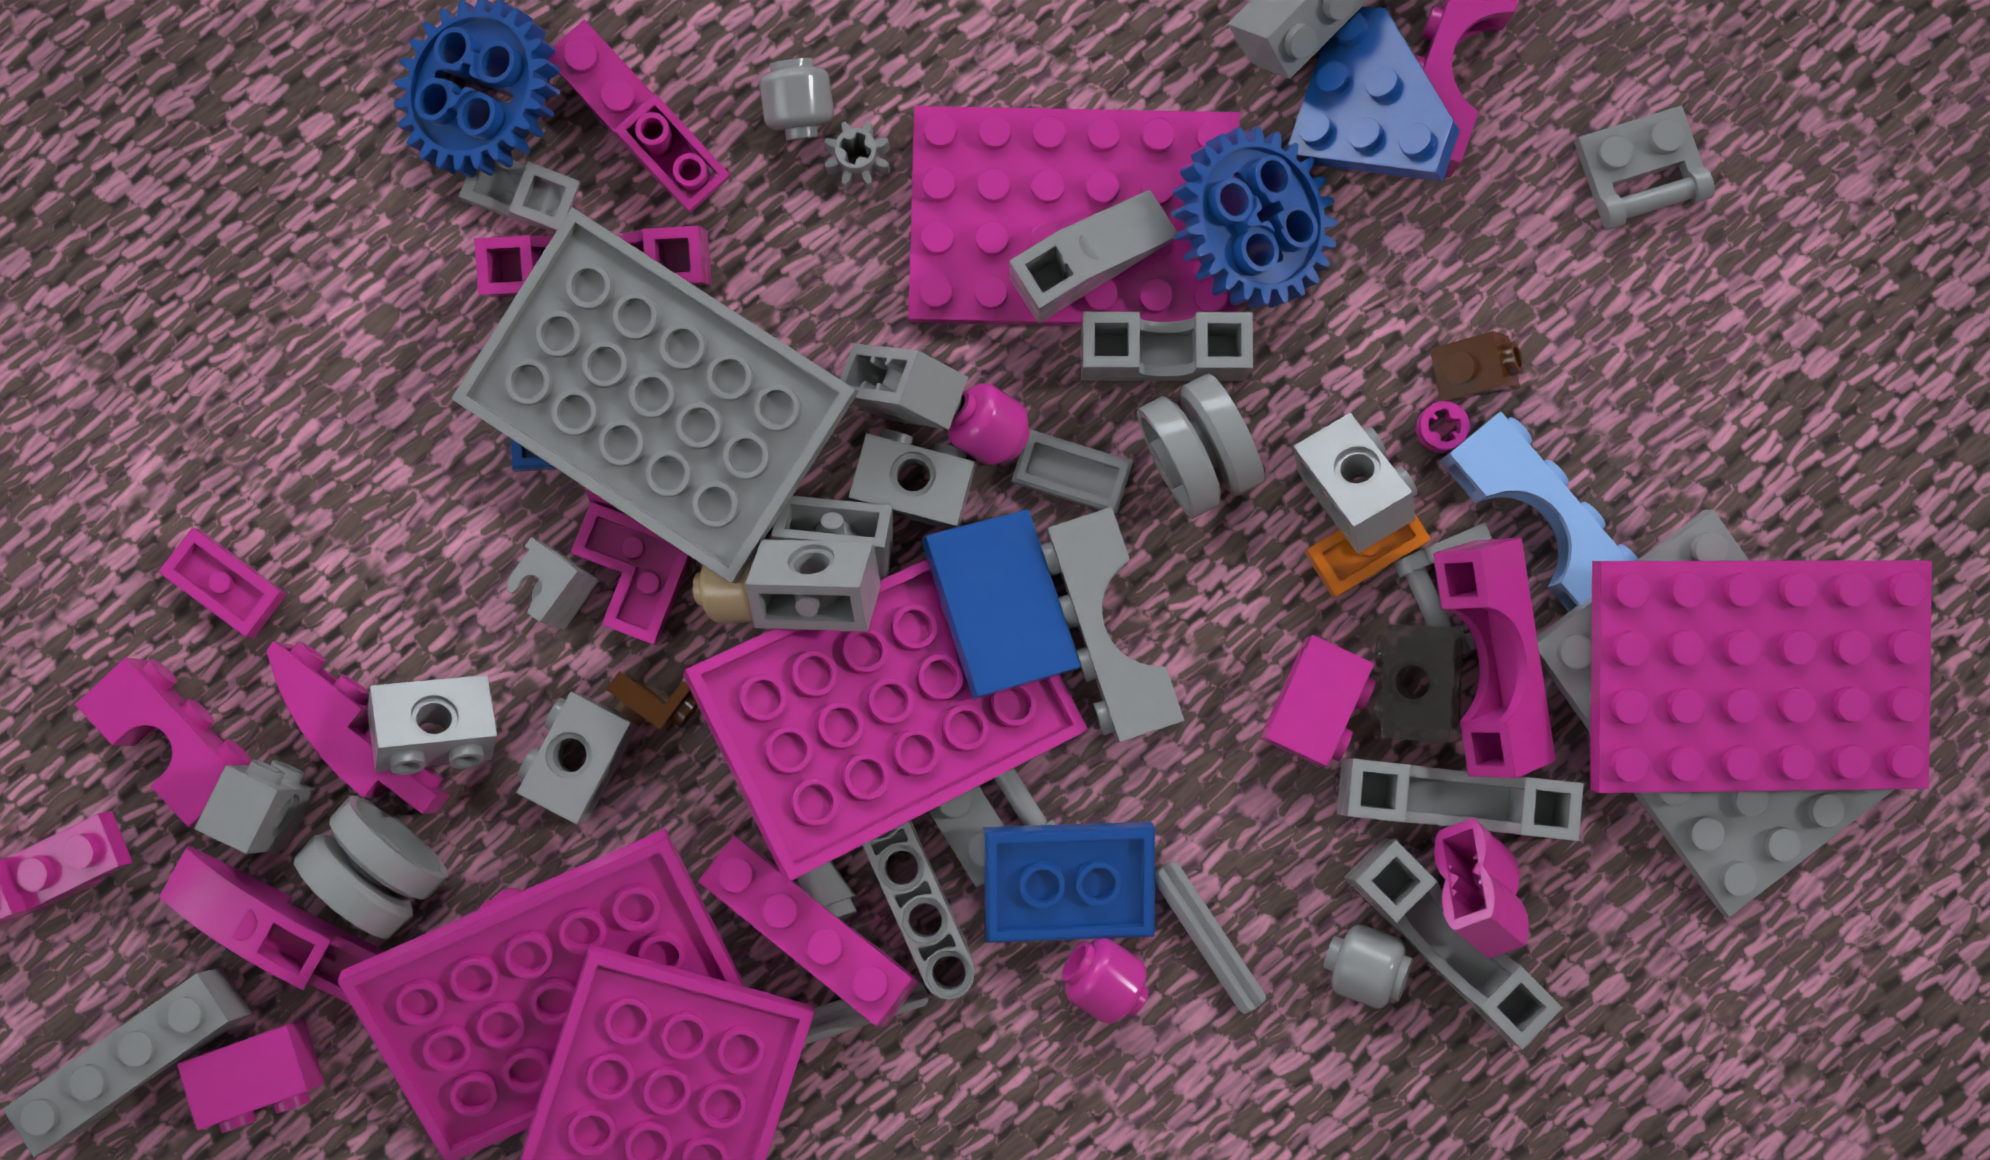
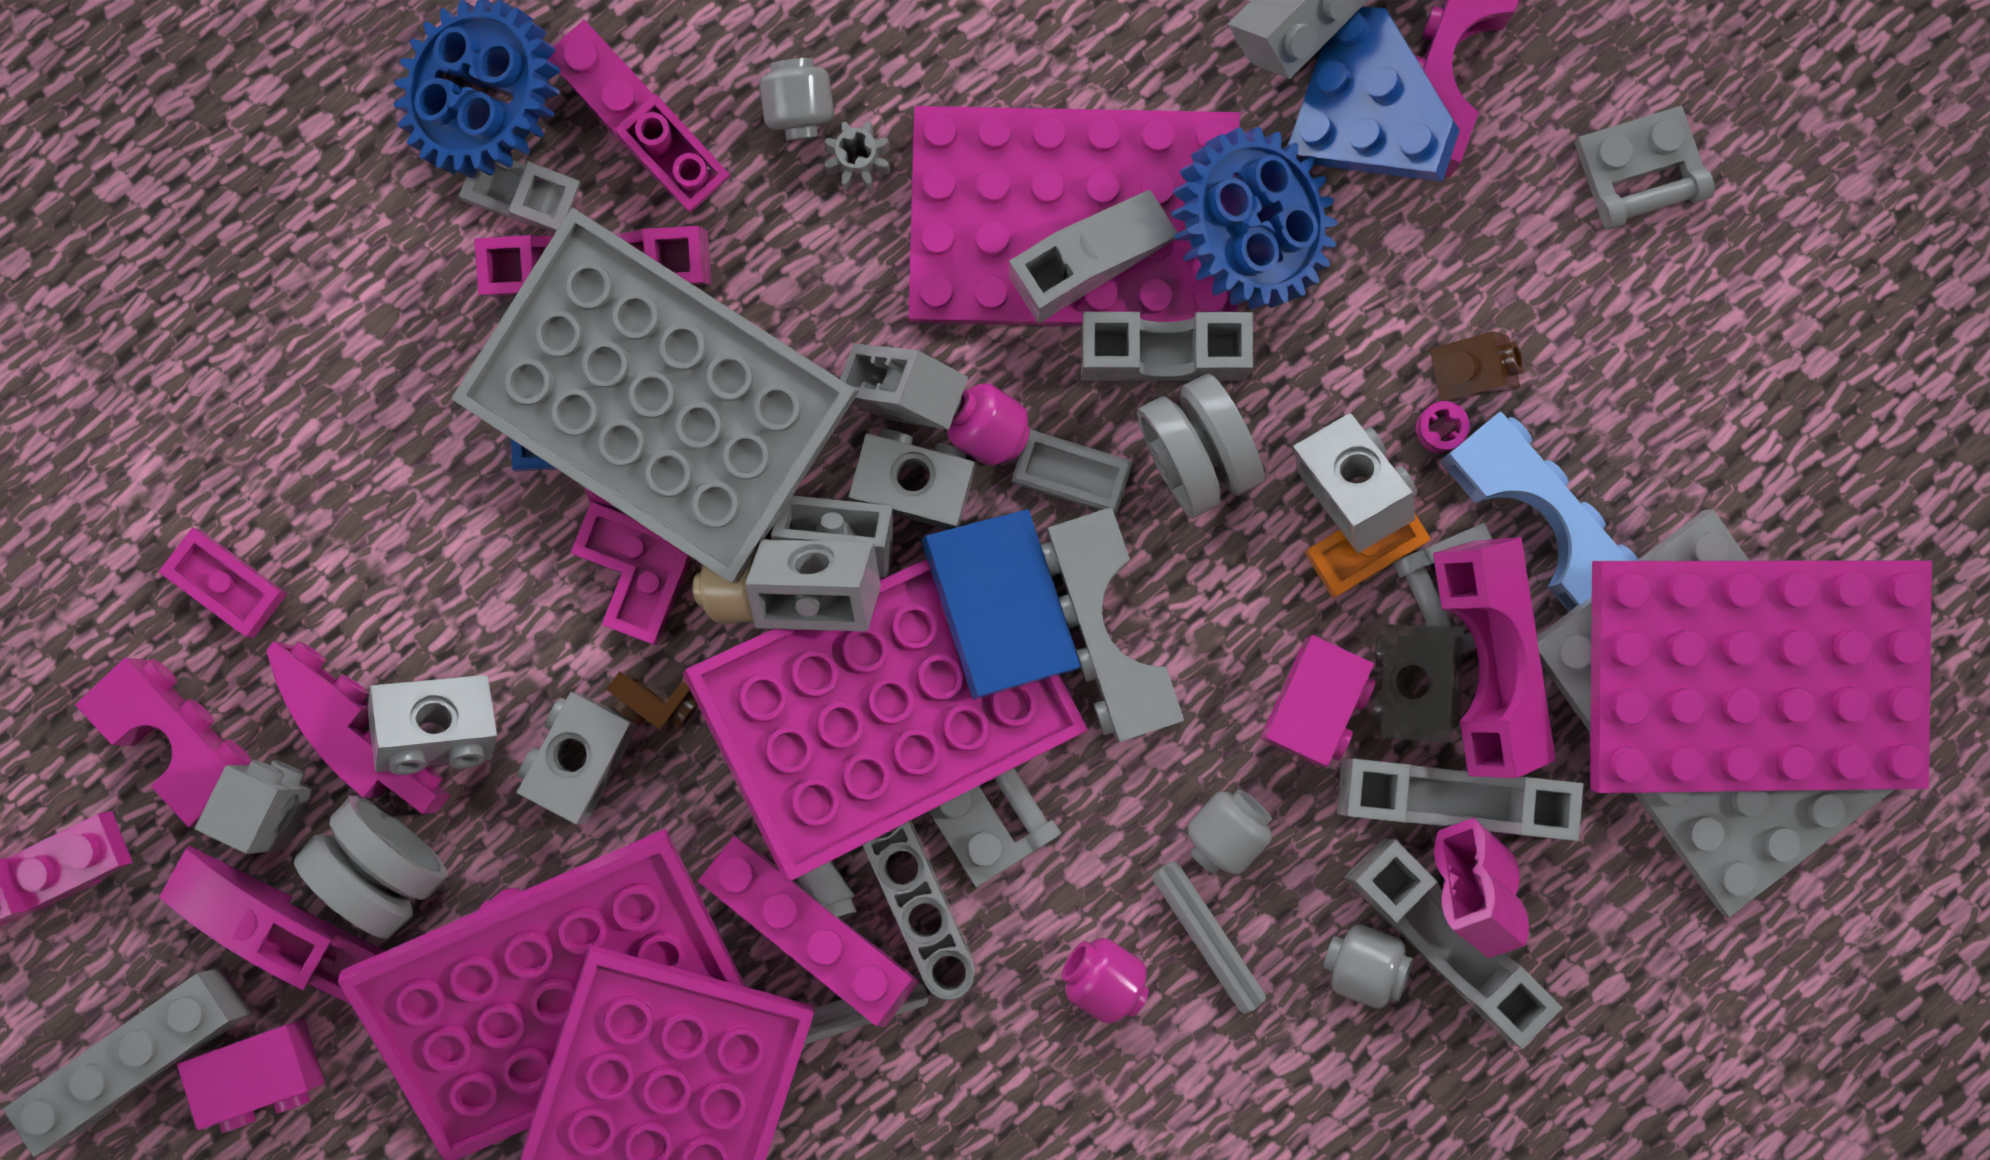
(560, 586): light grey hinge -> none
(1069, 881): blue tile -> none
(1229, 832): none -> light grey head

